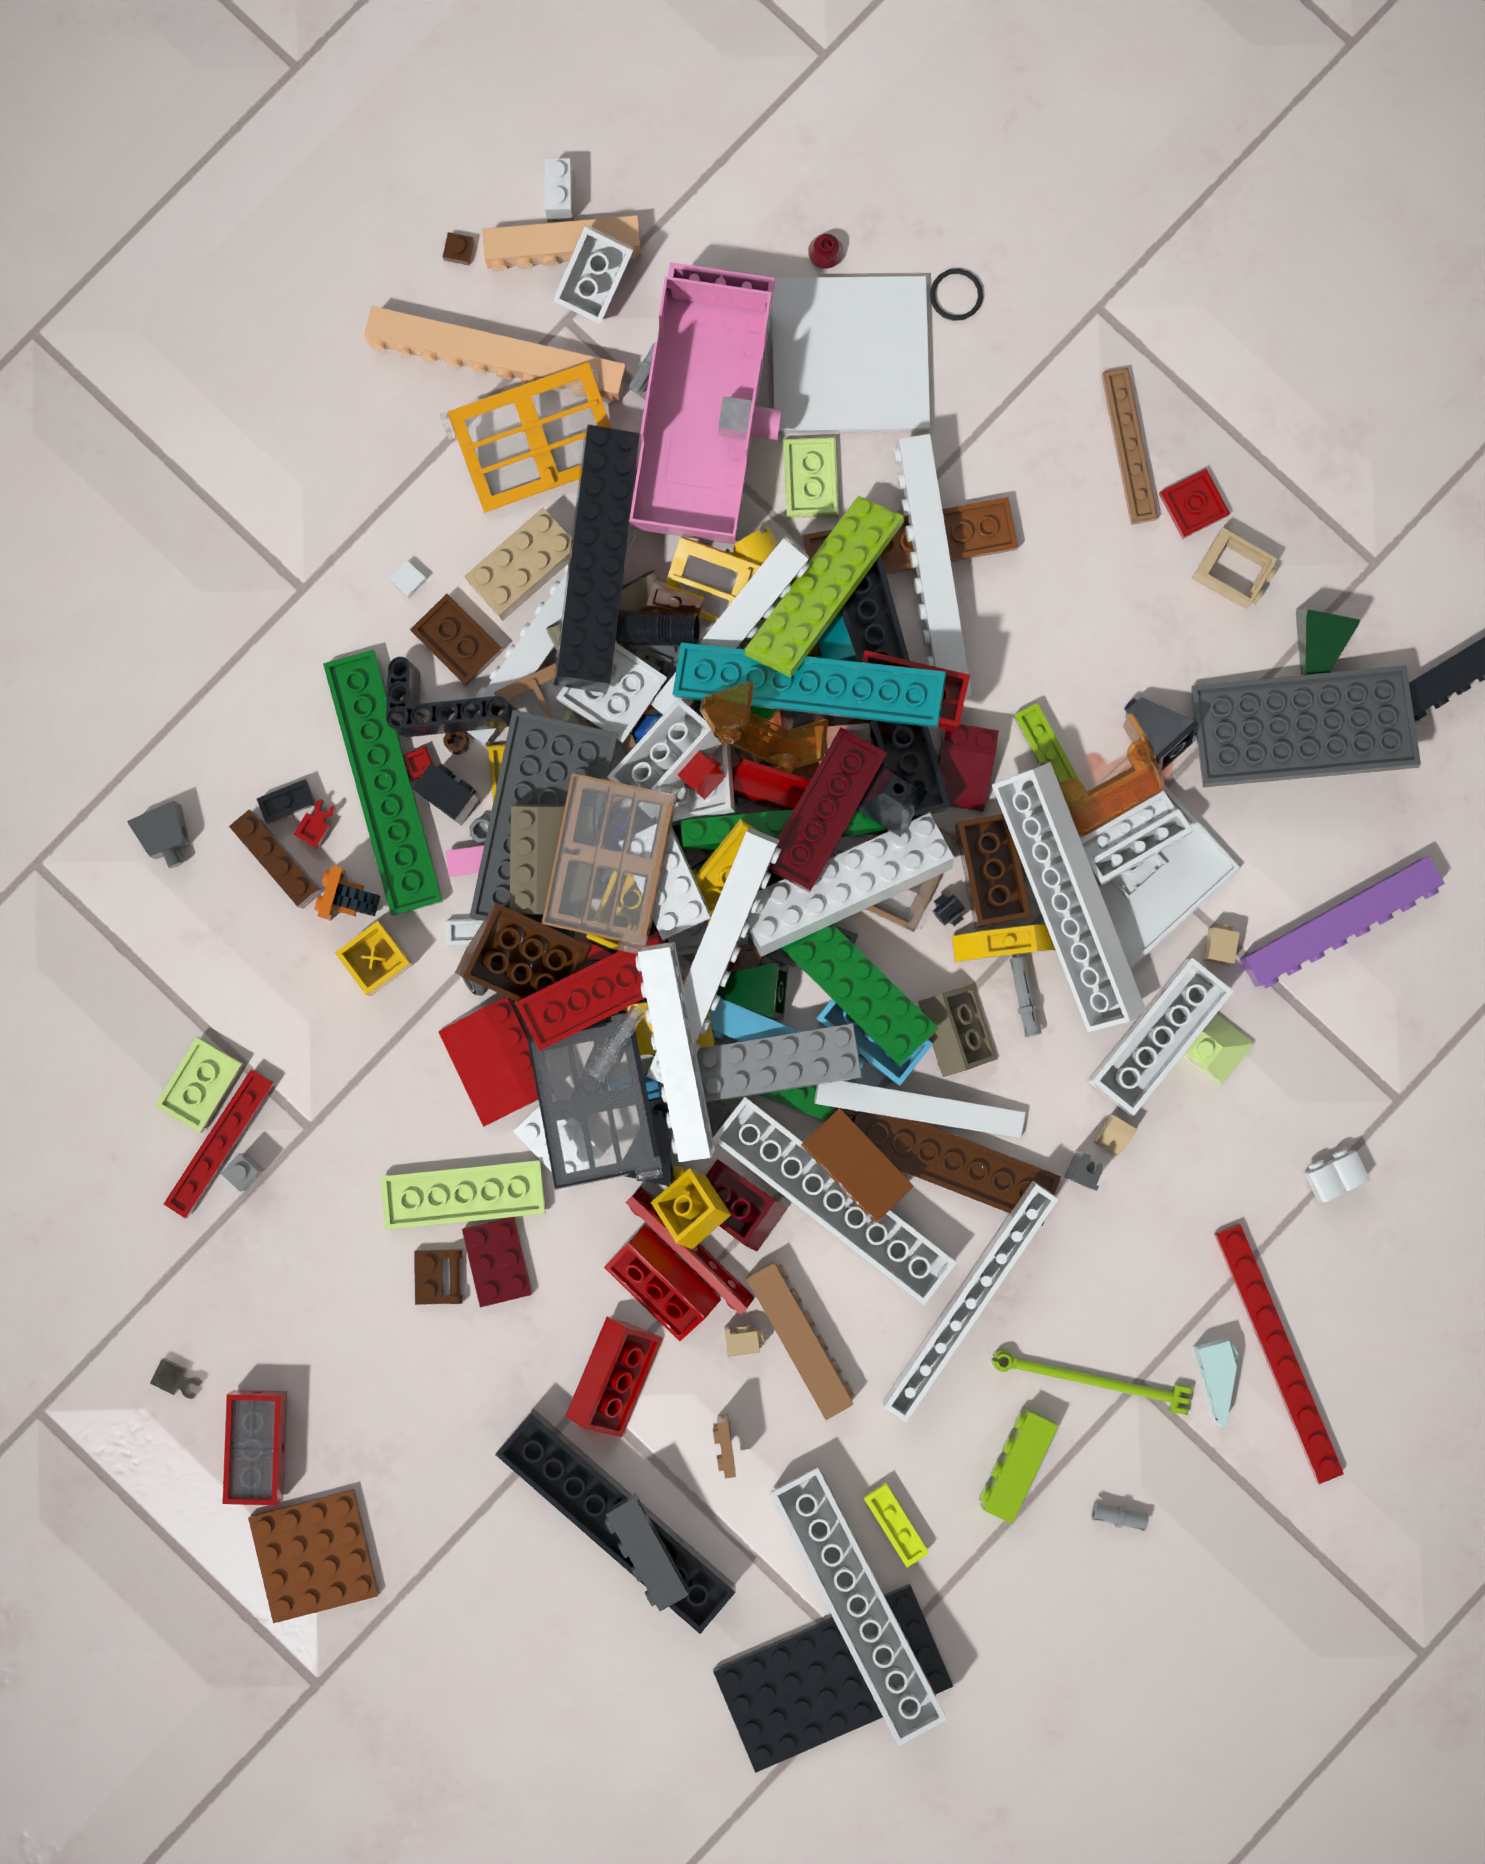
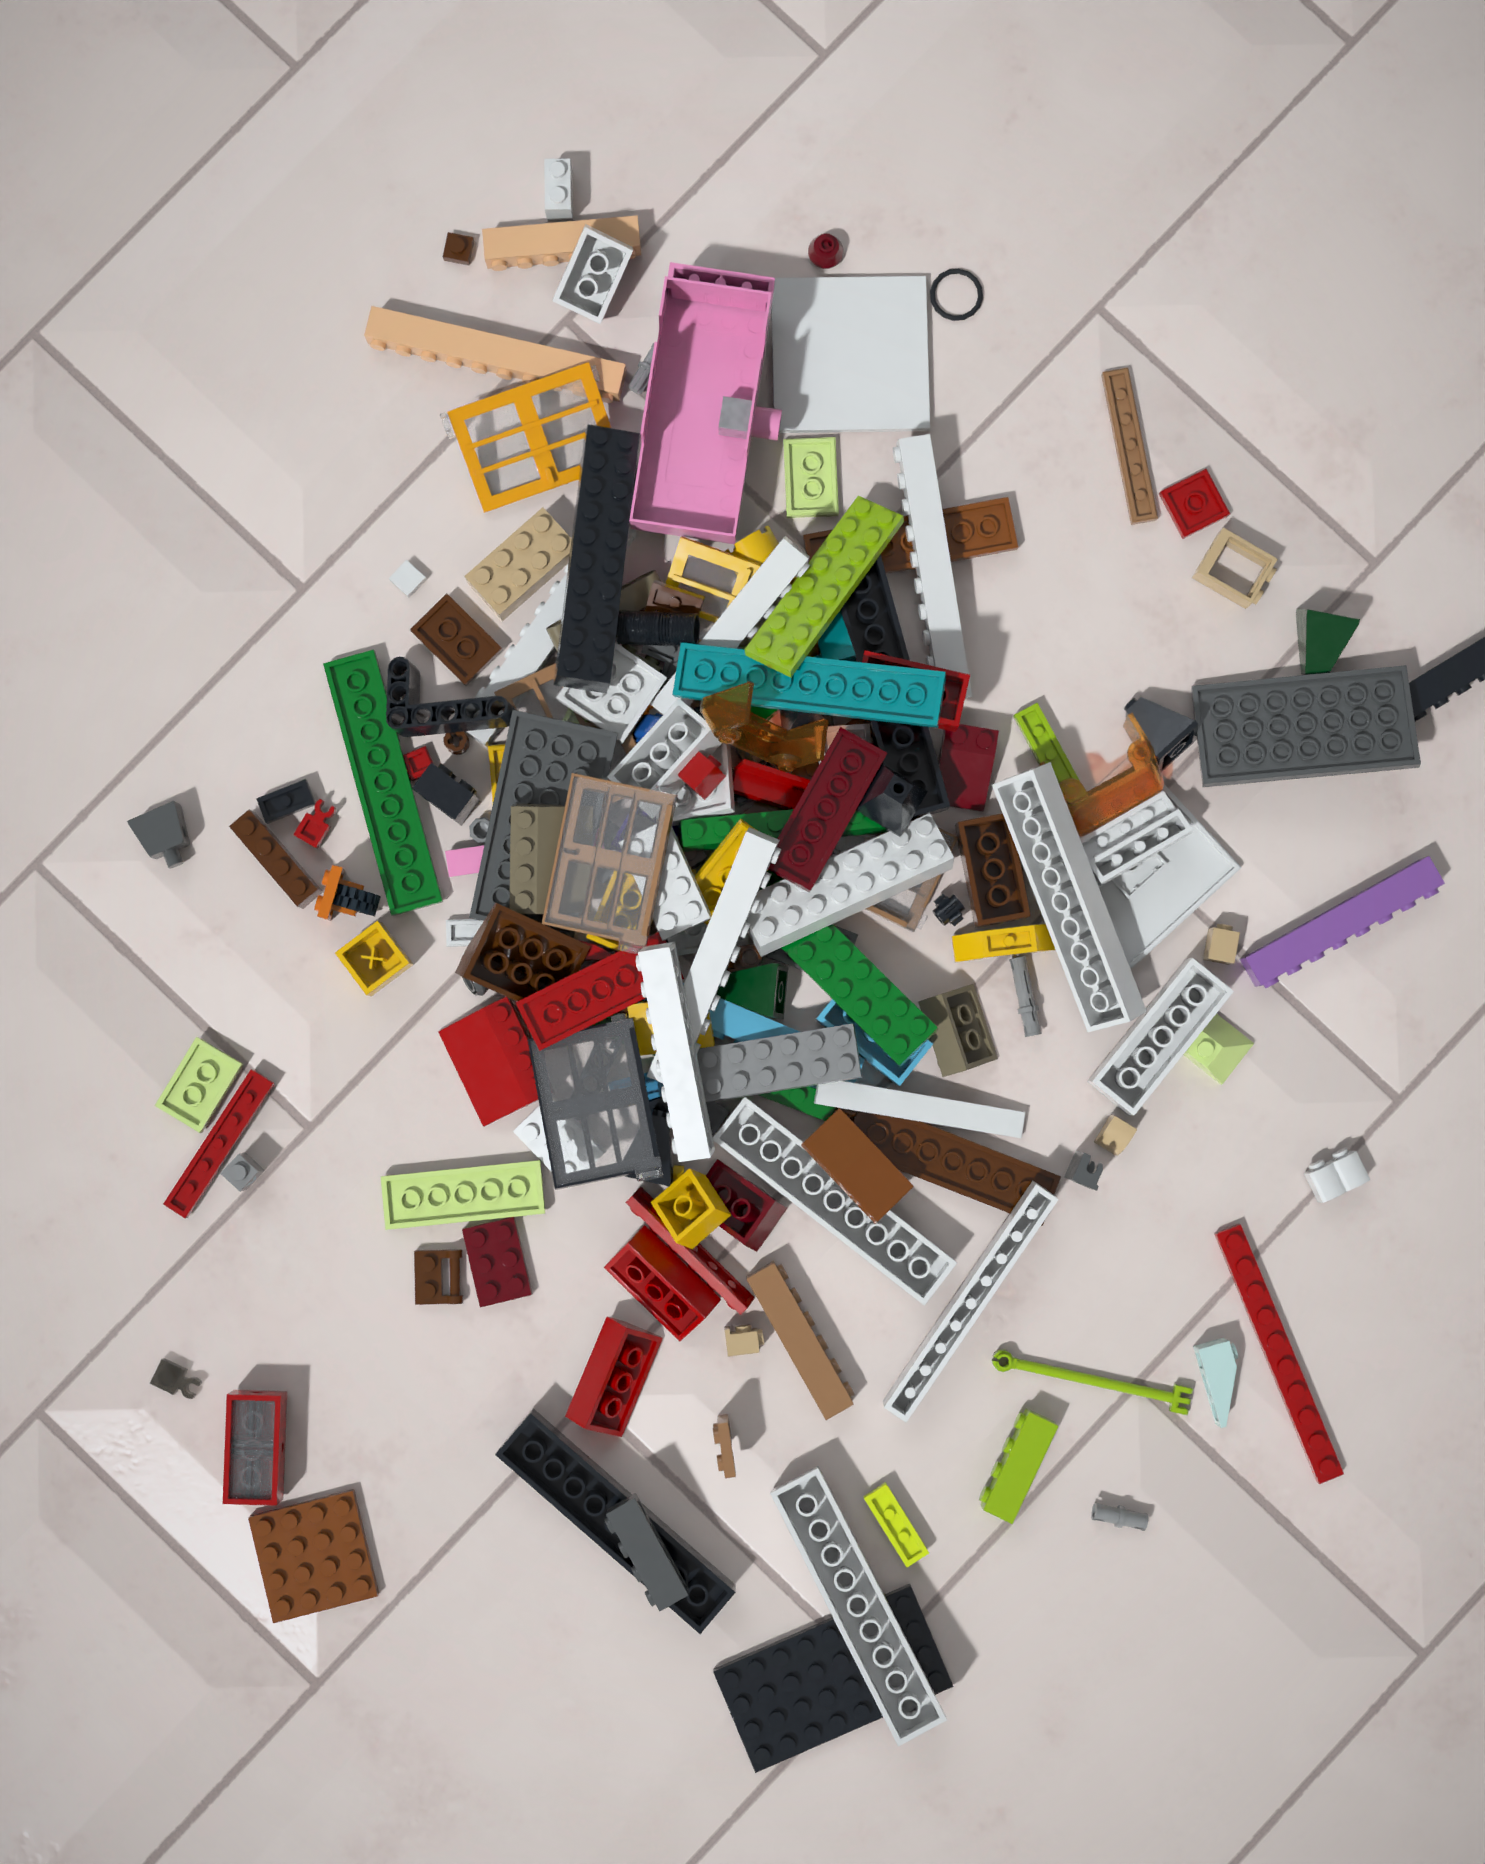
(609, 1053): clear pin -> none

